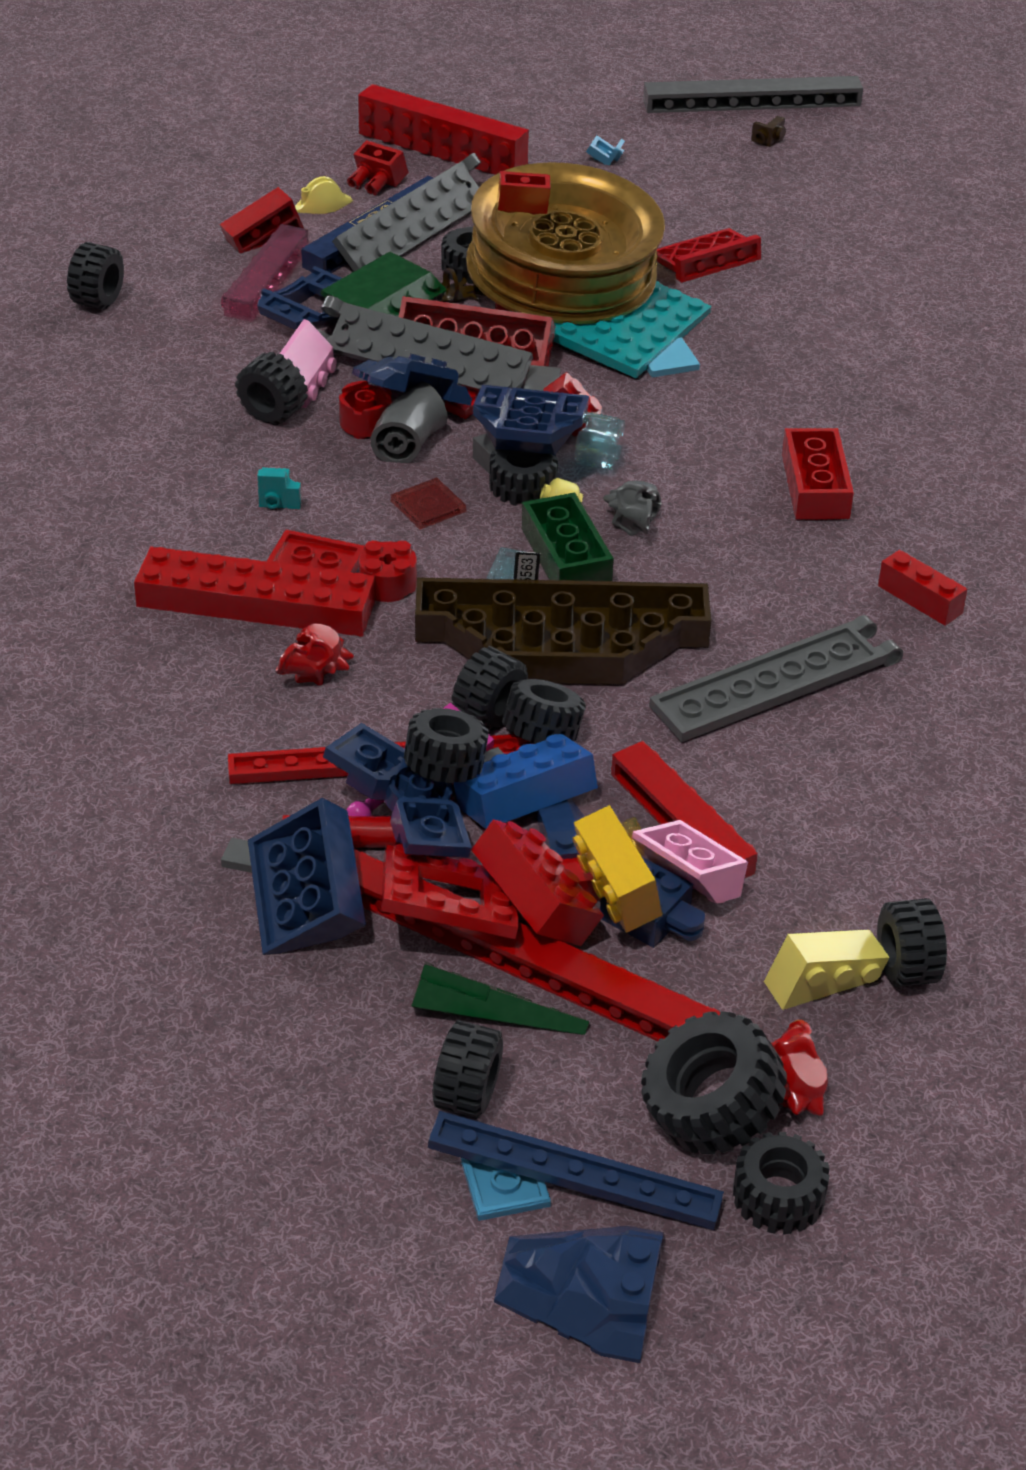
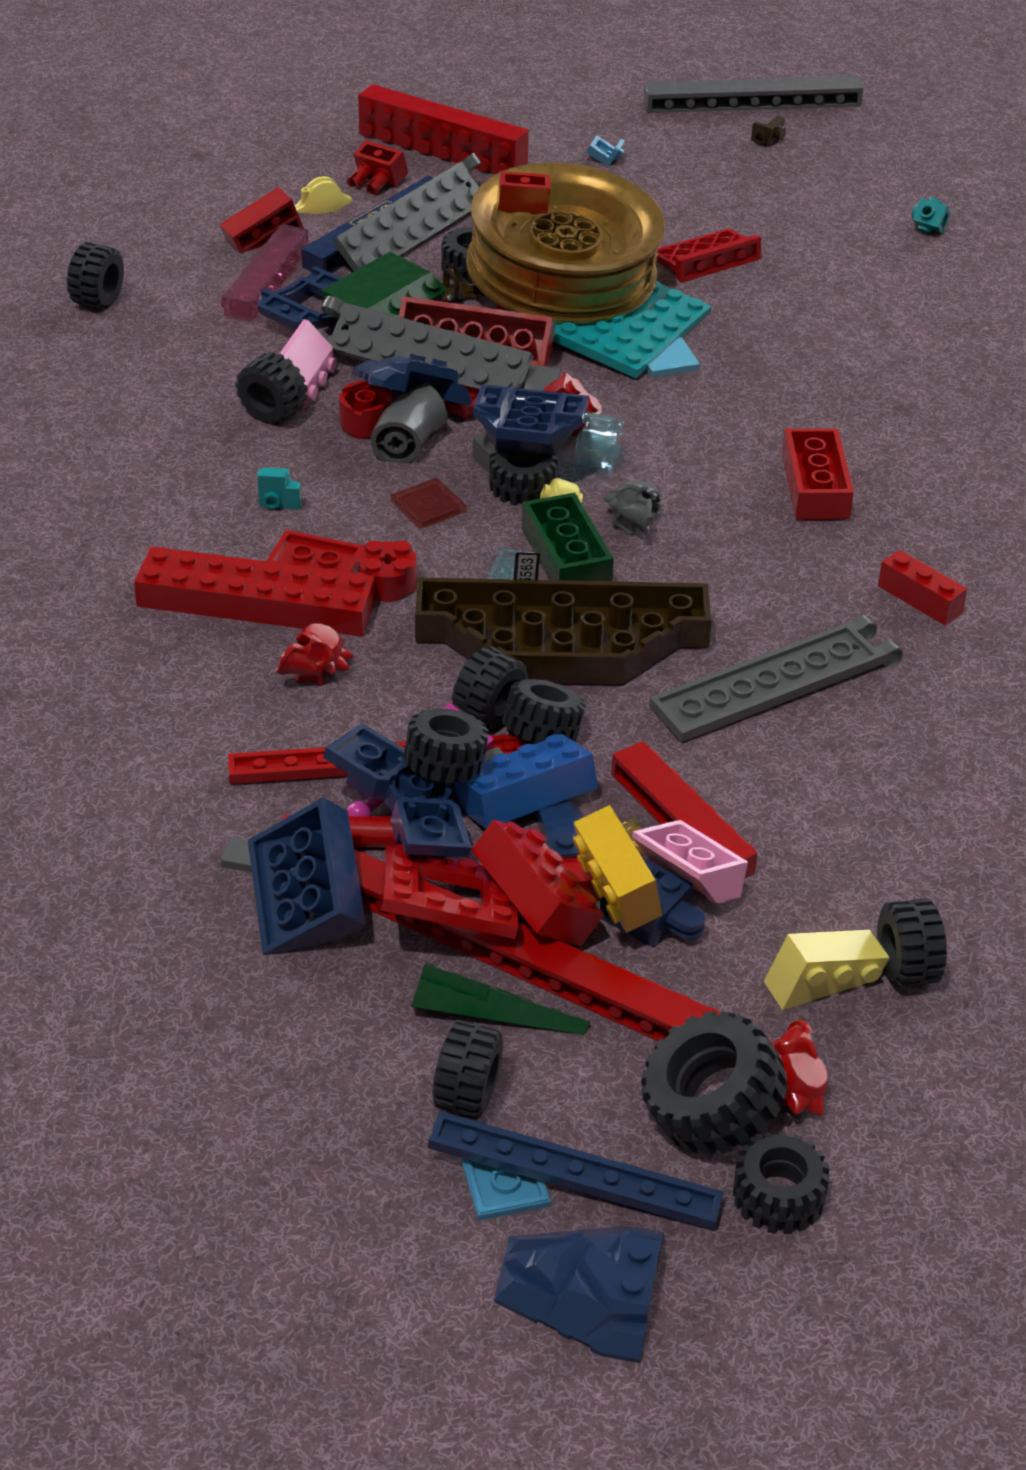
(931, 215): none -> teal brick

